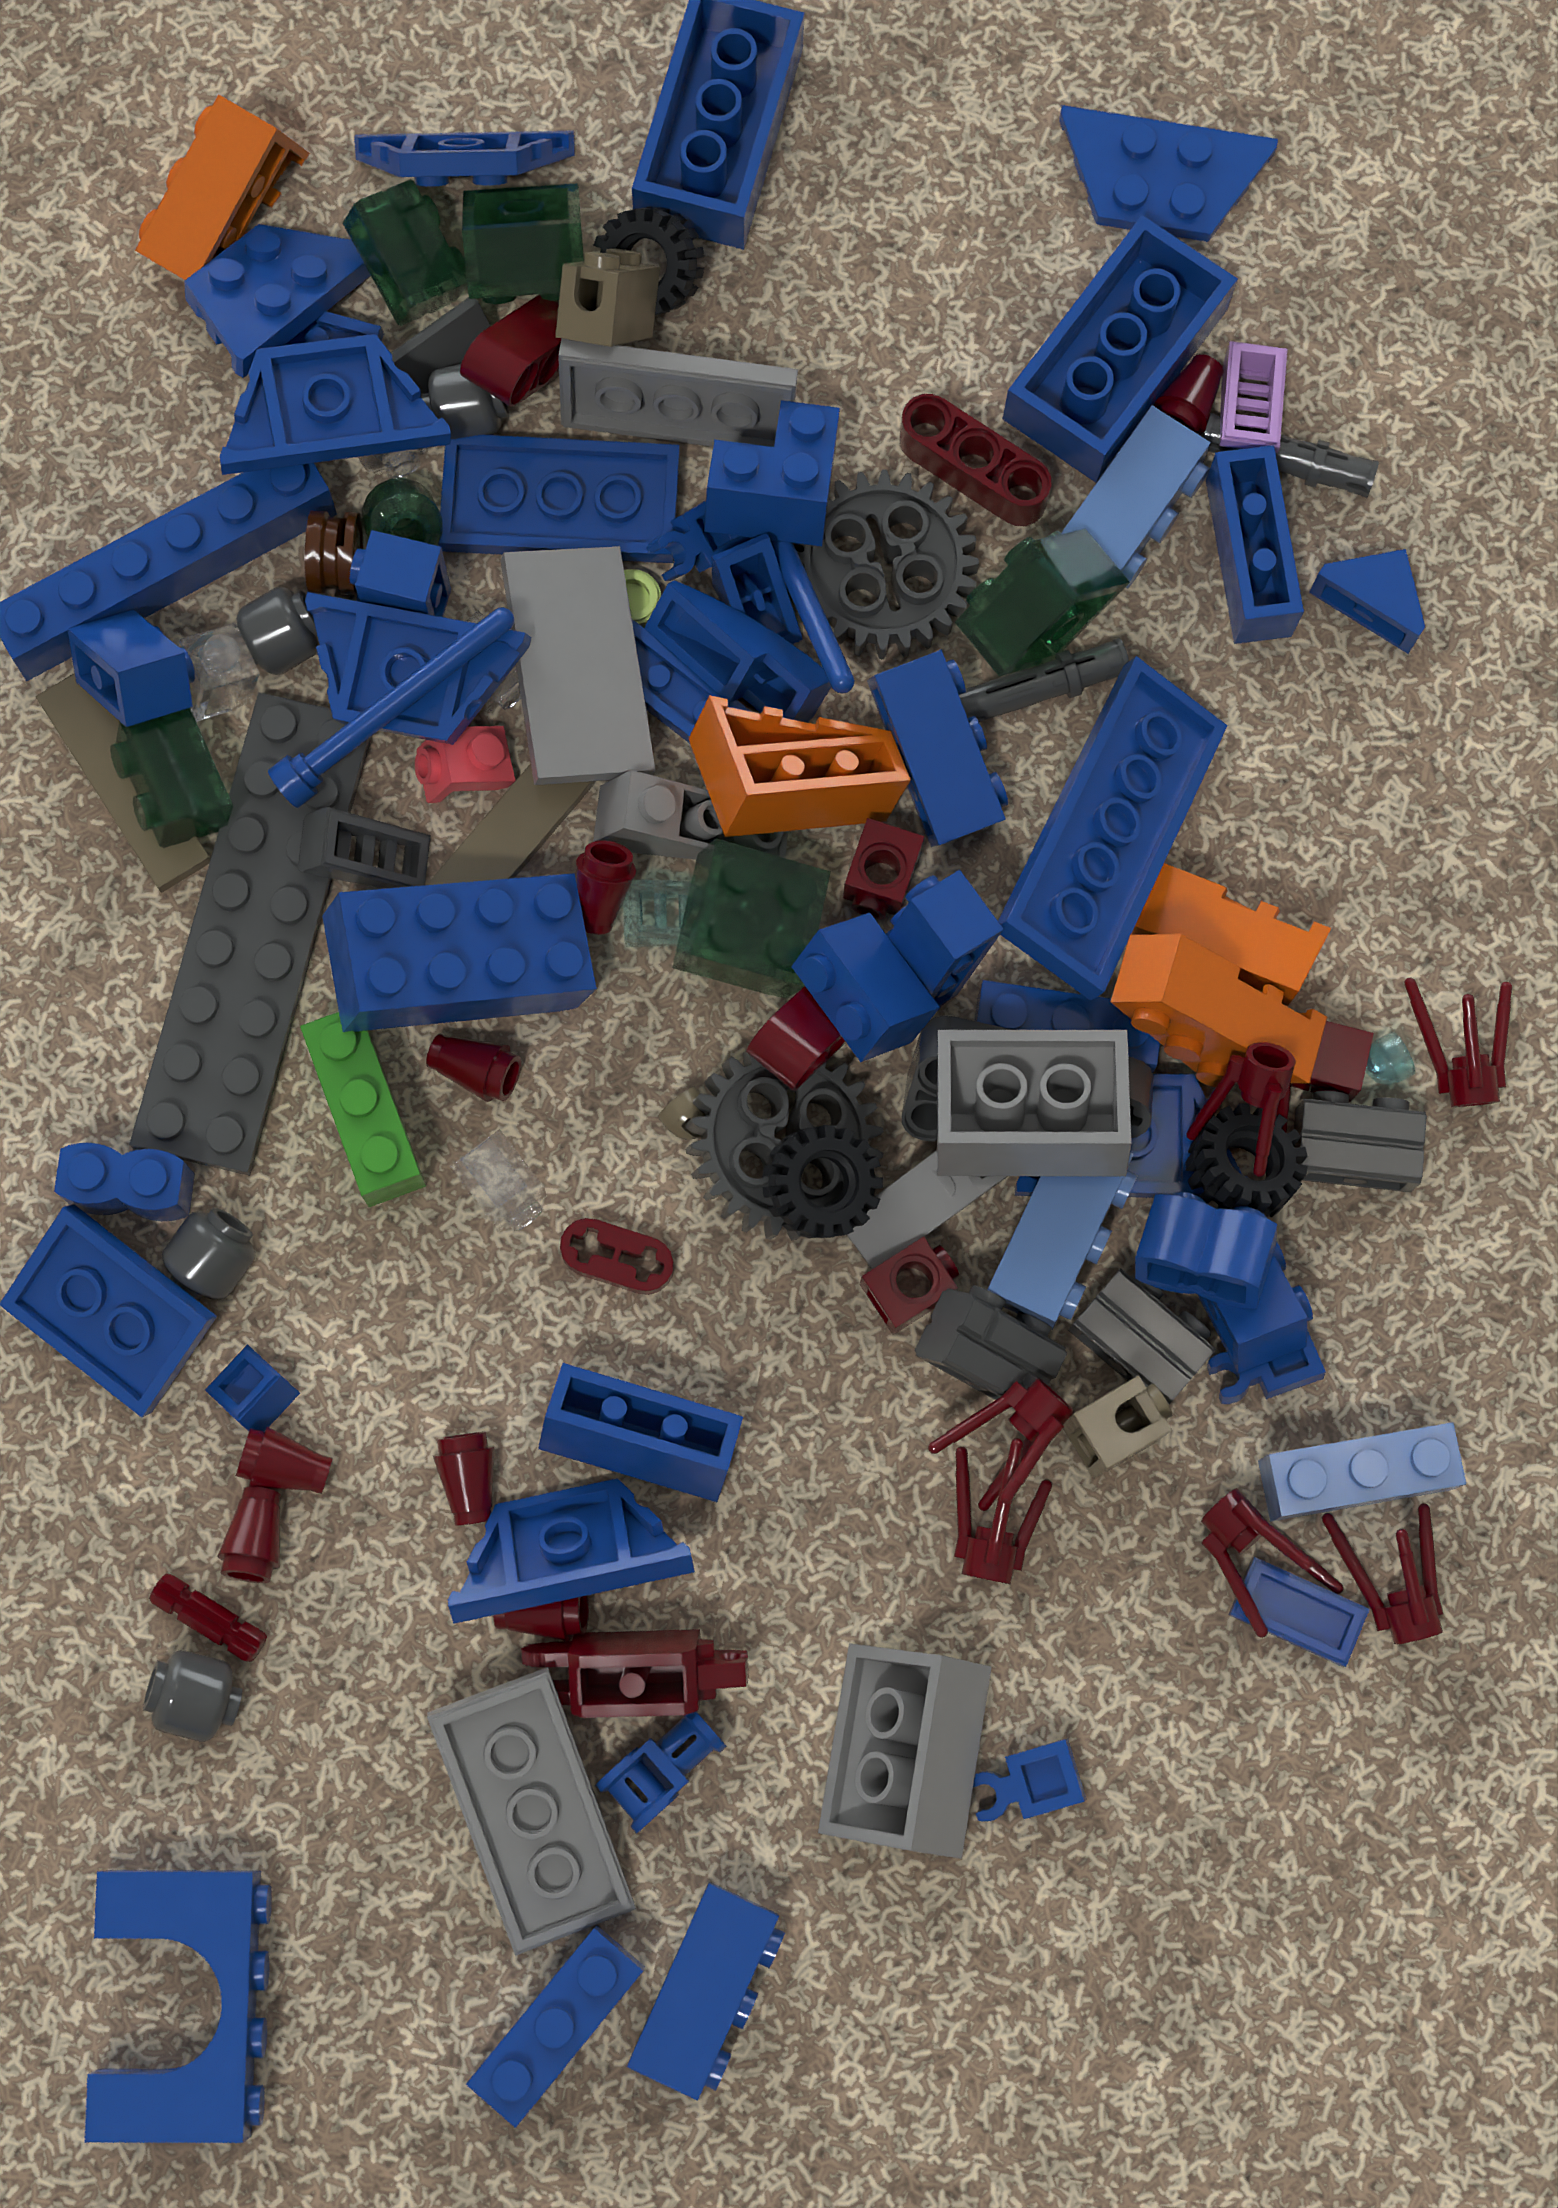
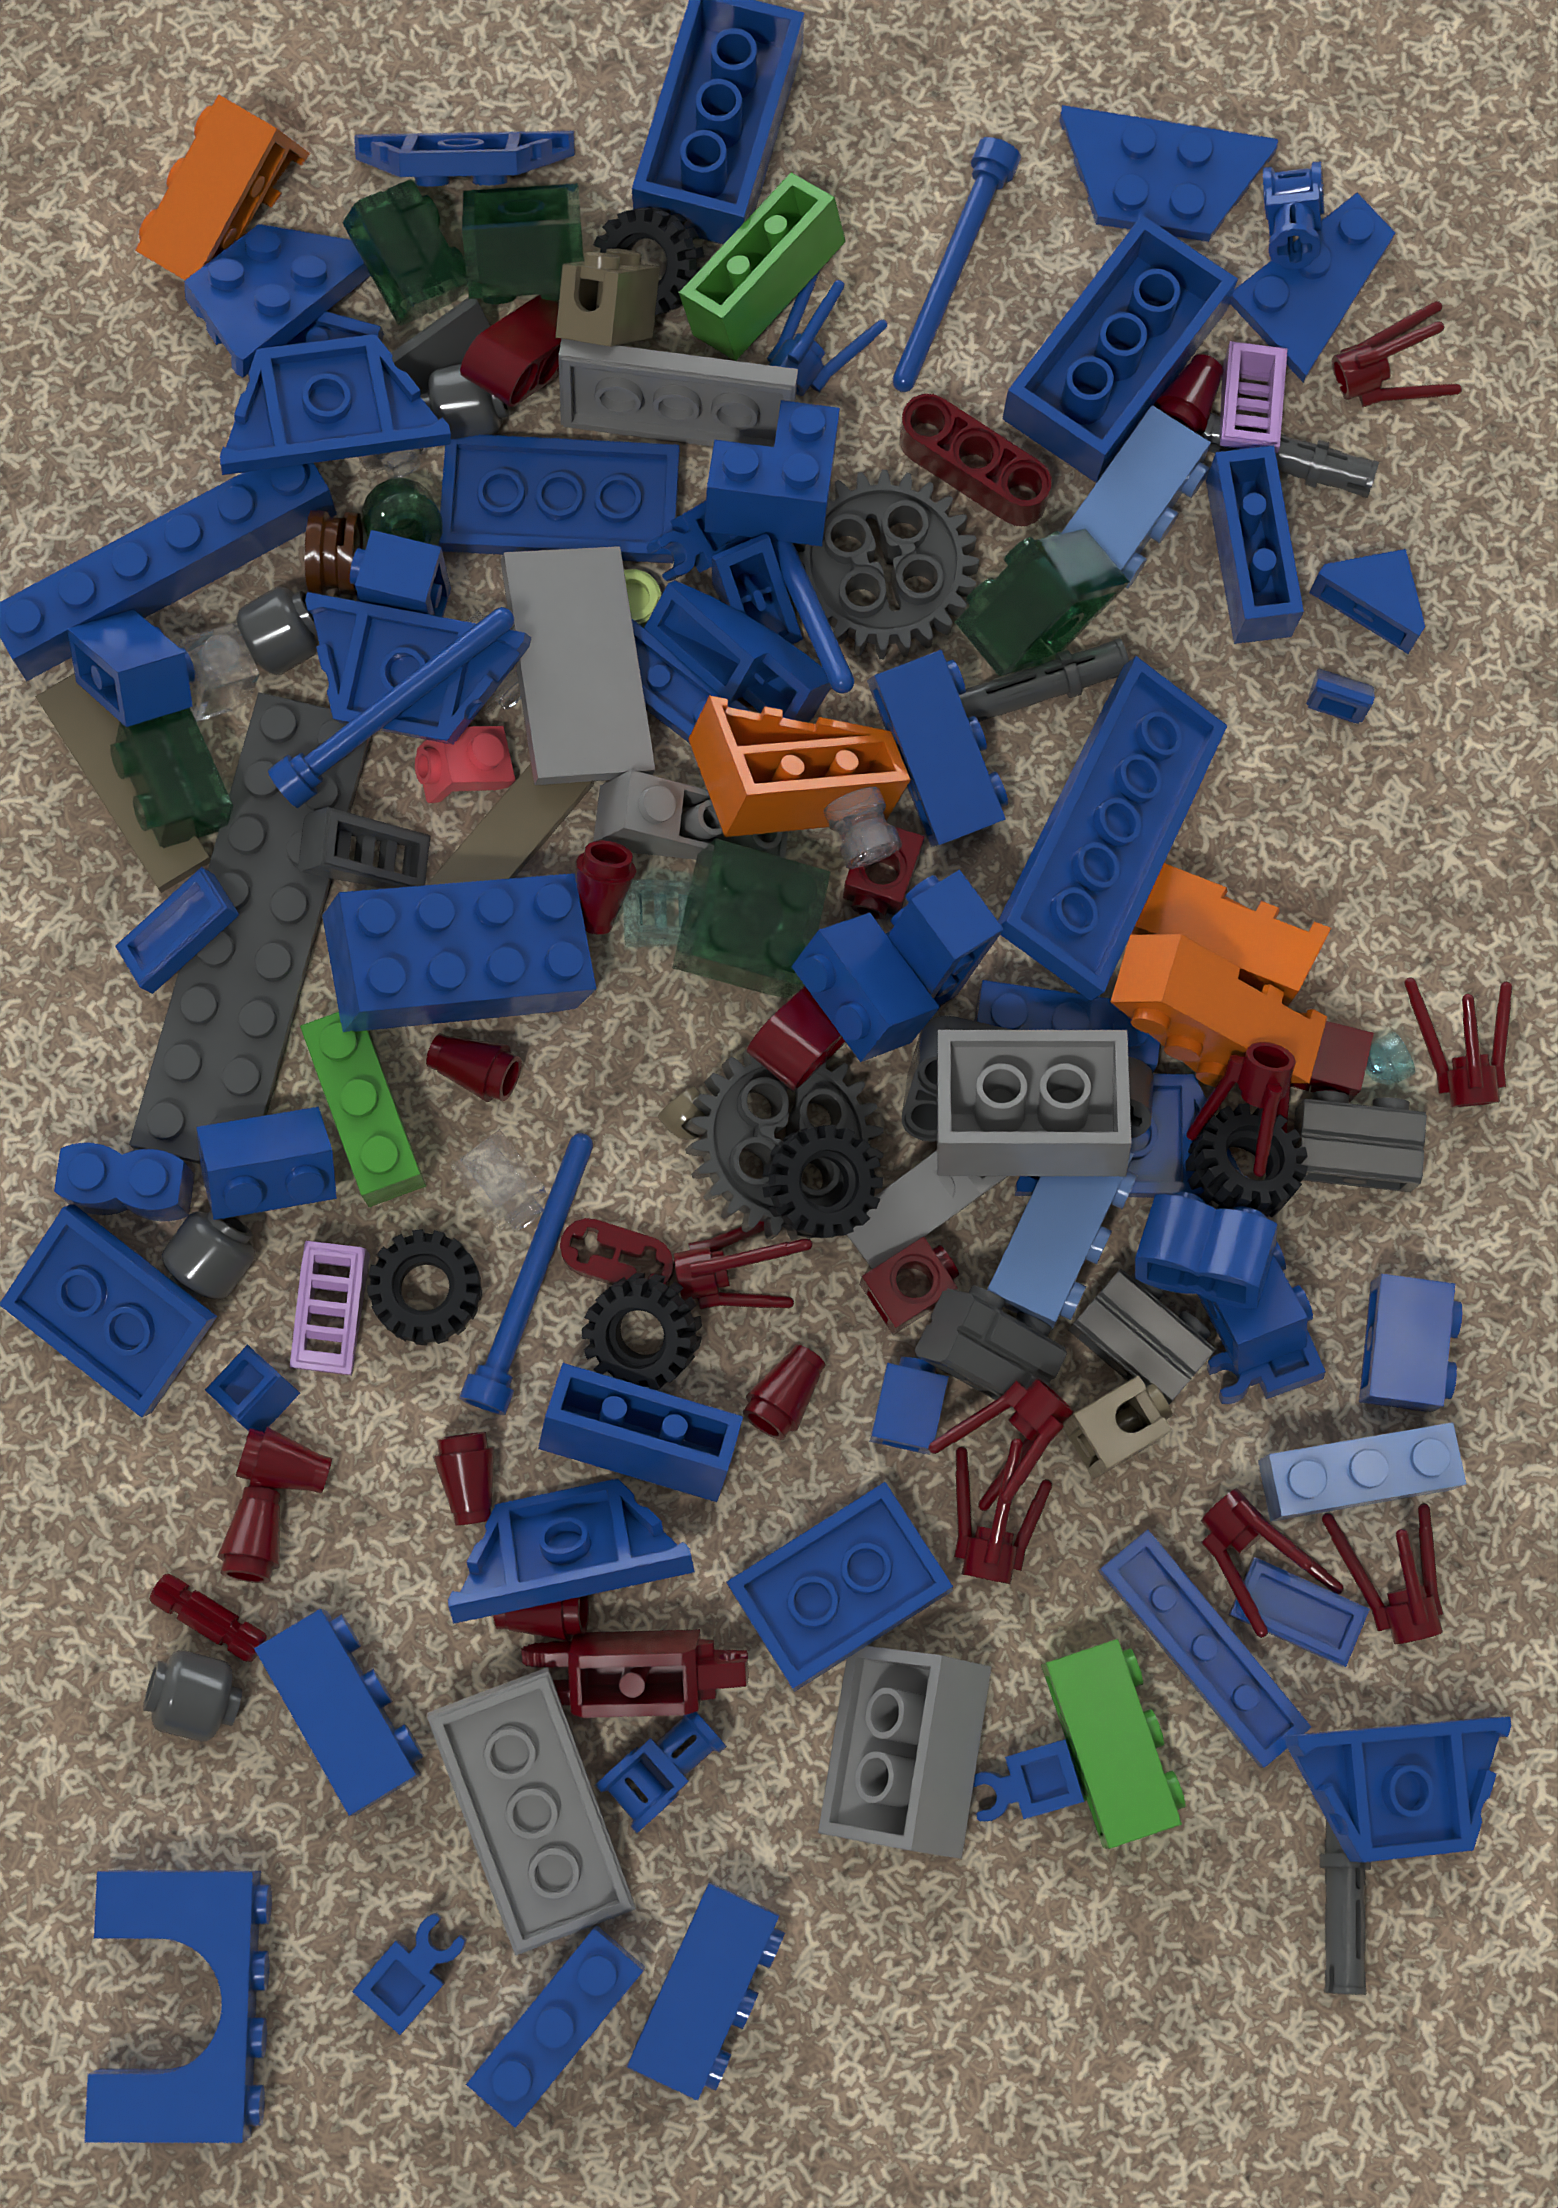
(177, 930): none -> blue tile
(266, 1163): none -> blue brick
(338, 1255): none -> lavender slope
(340, 1710): none -> blue brick
(398, 1261): none -> black tyre
(404, 1979): none -> blue plate
(491, 1382): none -> blue piece
(664, 1304): none -> black tyre
(705, 1269): none -> dark red plant
(763, 266): none -> bright green brick
(784, 1393): none -> dark red cone
(804, 352): none -> blue plant
(840, 1586): none -> blue plate
(862, 827): none -> clear wheel
(909, 1405): none -> blue brick
(992, 166): none -> blue piece
(1114, 1743): none -> bright green brick
(1204, 1648): none -> blue plate
(1294, 209): none -> blue connector
(1307, 304): none -> blue wing
(1340, 696): none -> blue slope
(1344, 1919): none -> dark grey pin
(1366, 365): none -> dark red plant
(1402, 1785): none -> blue wing
(1409, 1343): none -> blue brick

